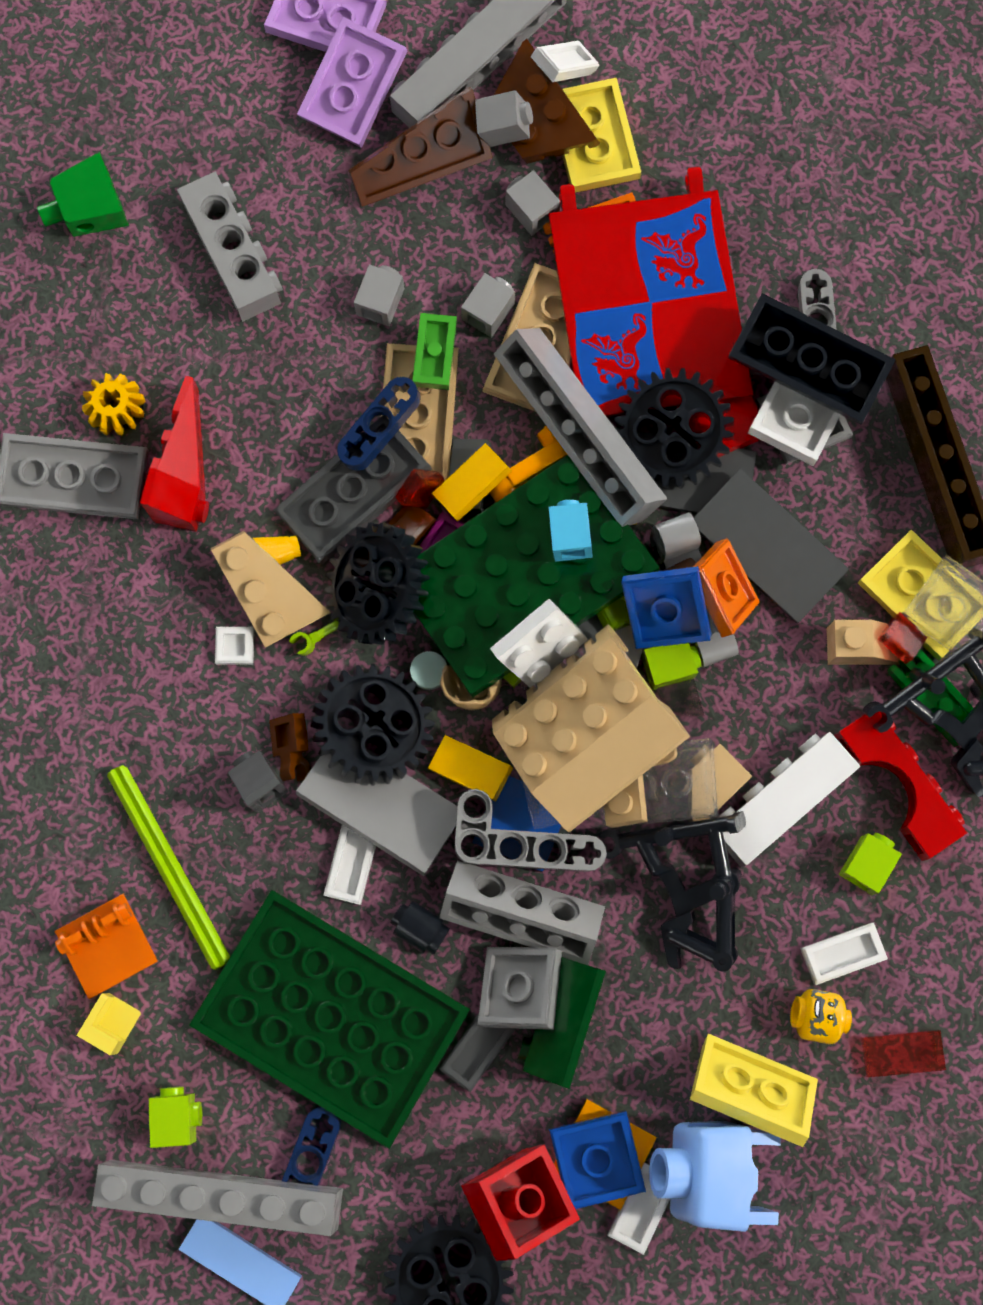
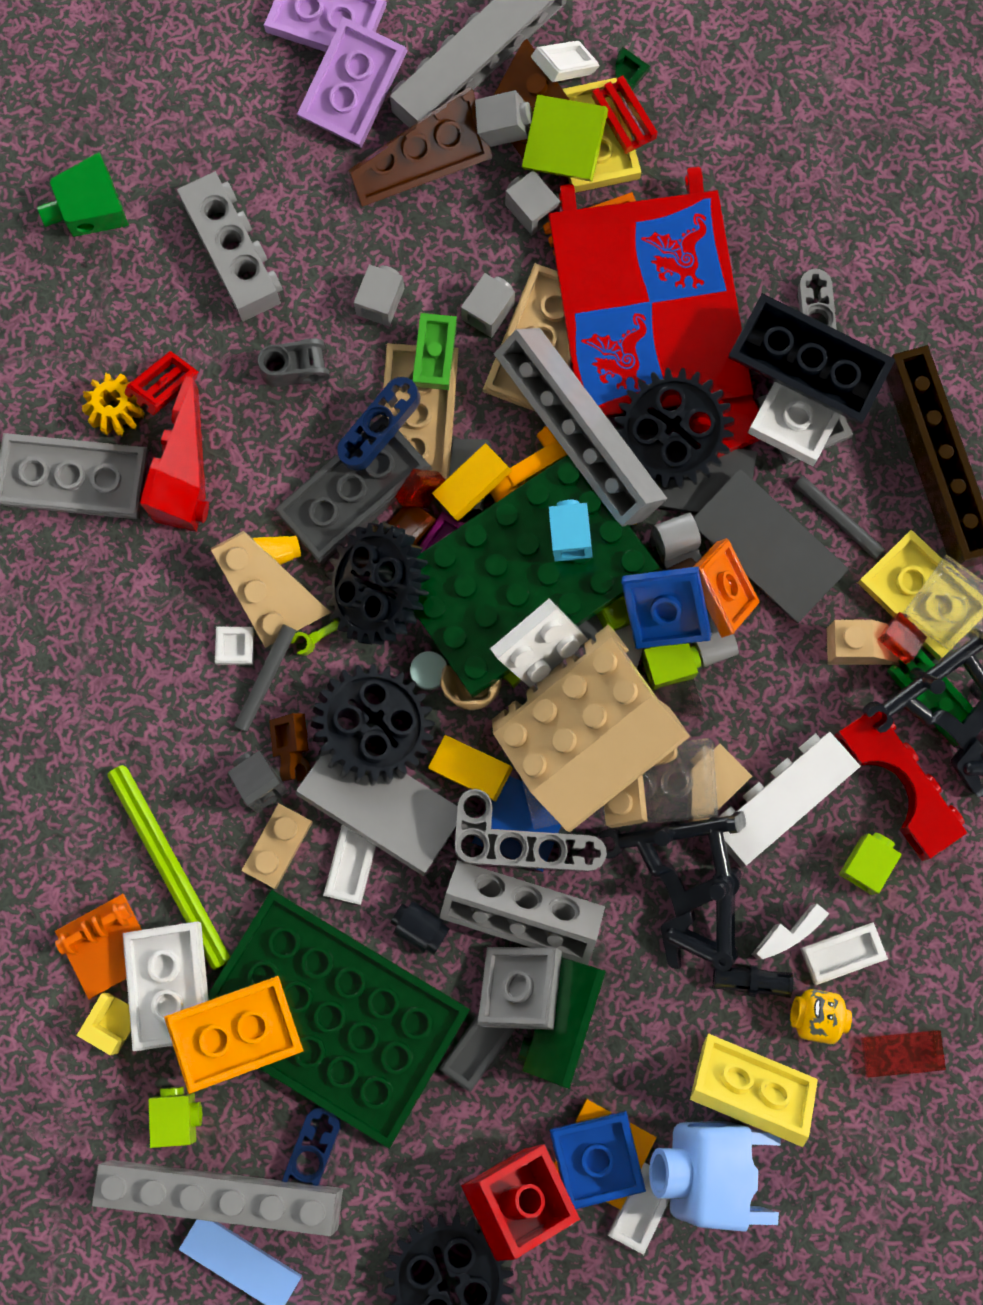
(147, 397): none -> red tile
(162, 978): none -> white tile
(233, 1034): none -> light orange tile
(265, 678): none -> dark grey bar
(277, 846): none -> tan plate
(296, 363): none -> dark grey piece
(565, 138): none -> lime tile
(610, 90): none -> red tile
(630, 67): none -> dark green tile
(754, 981): none -> black pin
(781, 938): none -> white slope
(839, 517): none -> dark grey bar

